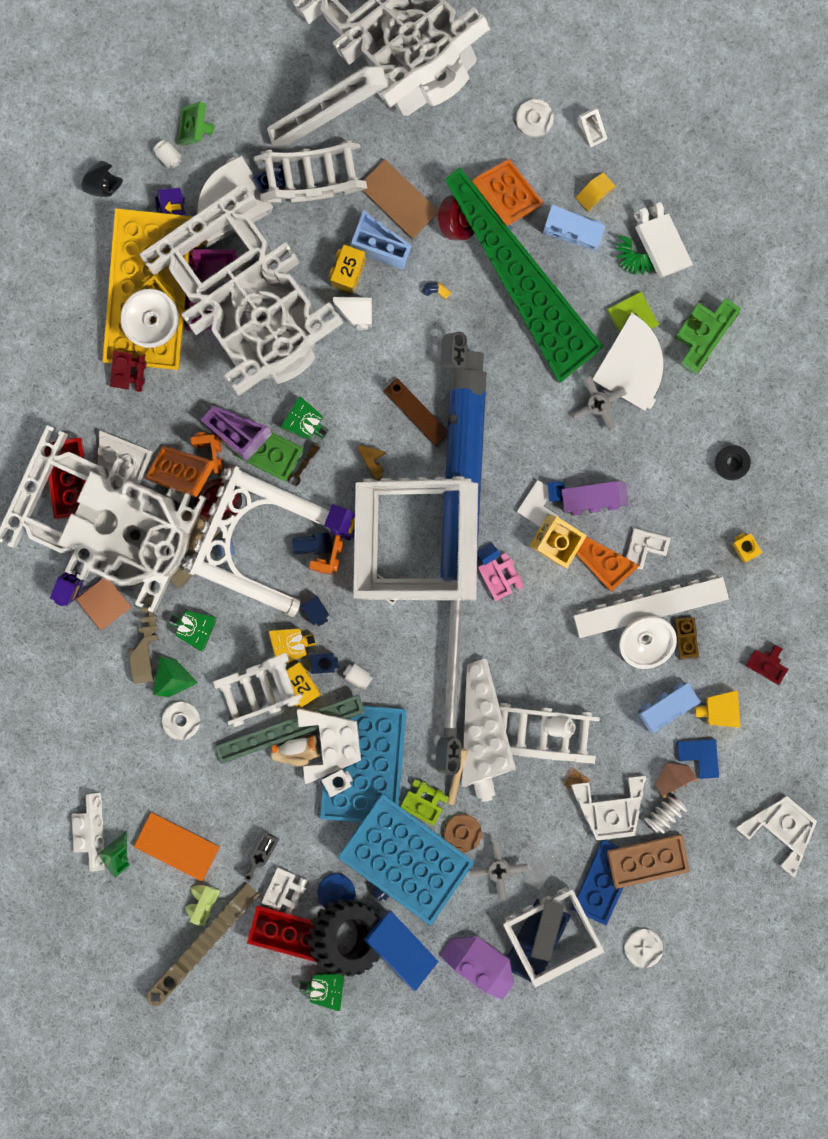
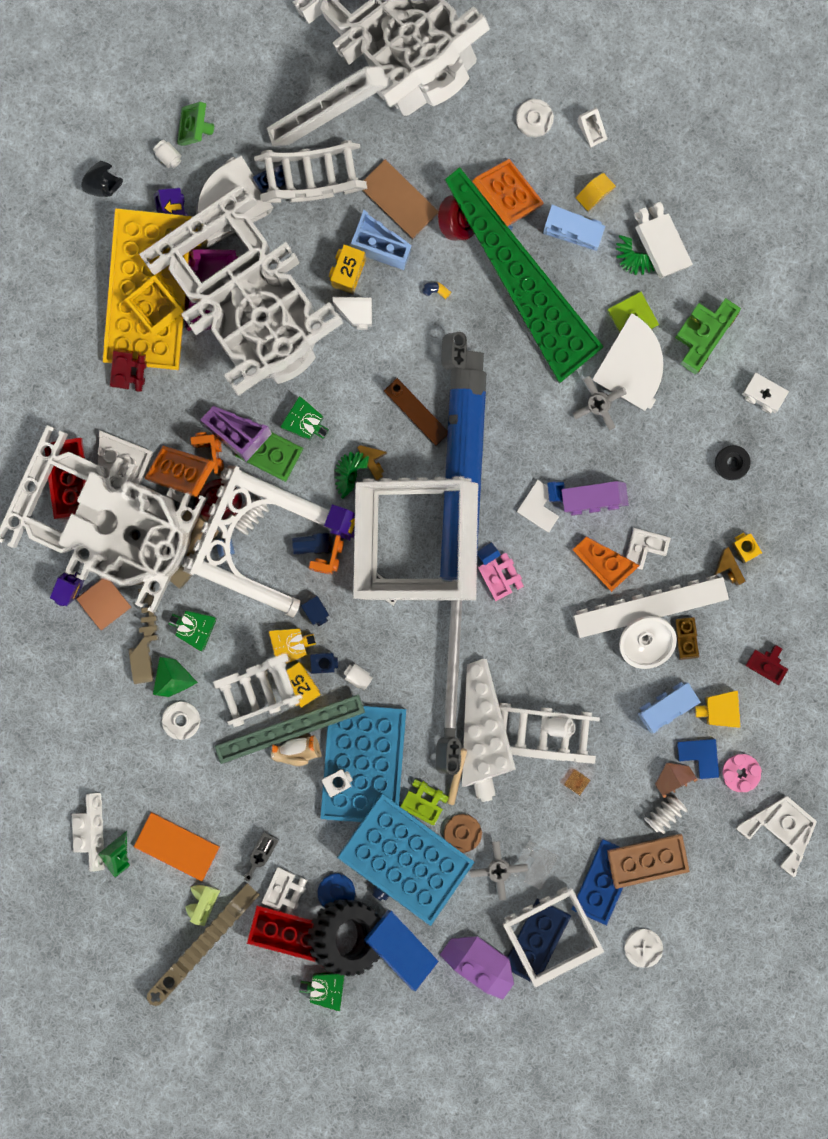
(137, 318): white dish -> none
(251, 516): none -> white piece
(312, 452): dark brown piece -> none
(338, 743): white wing -> none
(348, 470): none -> green hair
(547, 930): dark grey tile -> none
(557, 541): yellow brick -> none
(611, 817): white wing -> none
(728, 562): none -> pearl gold slope
(752, 770): none -> bright pink plate
(775, 393): none -> white brick

